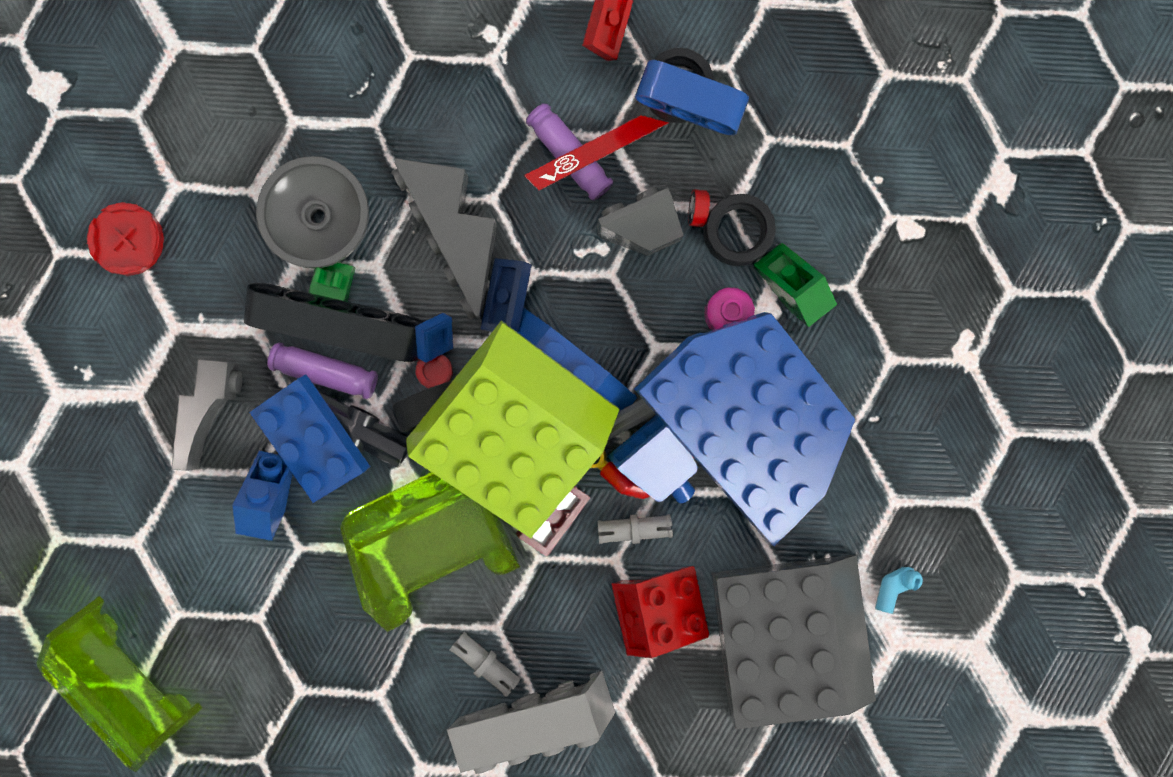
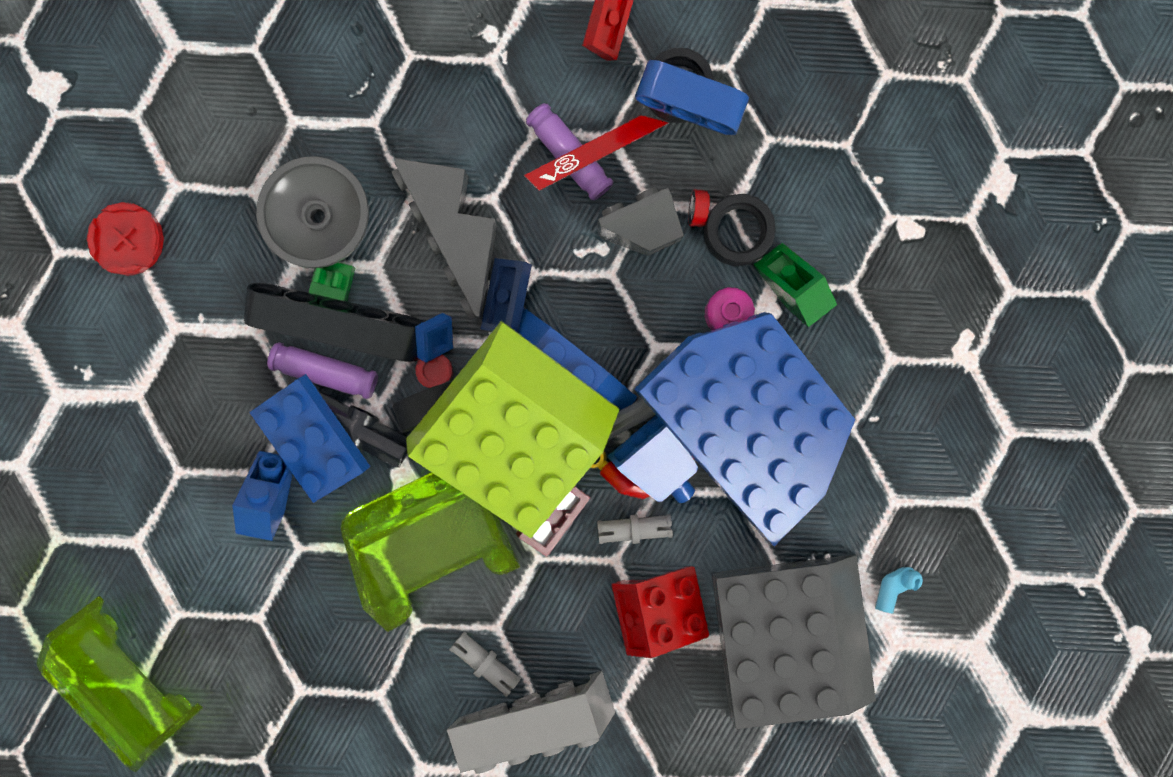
(214, 386): slope -> none

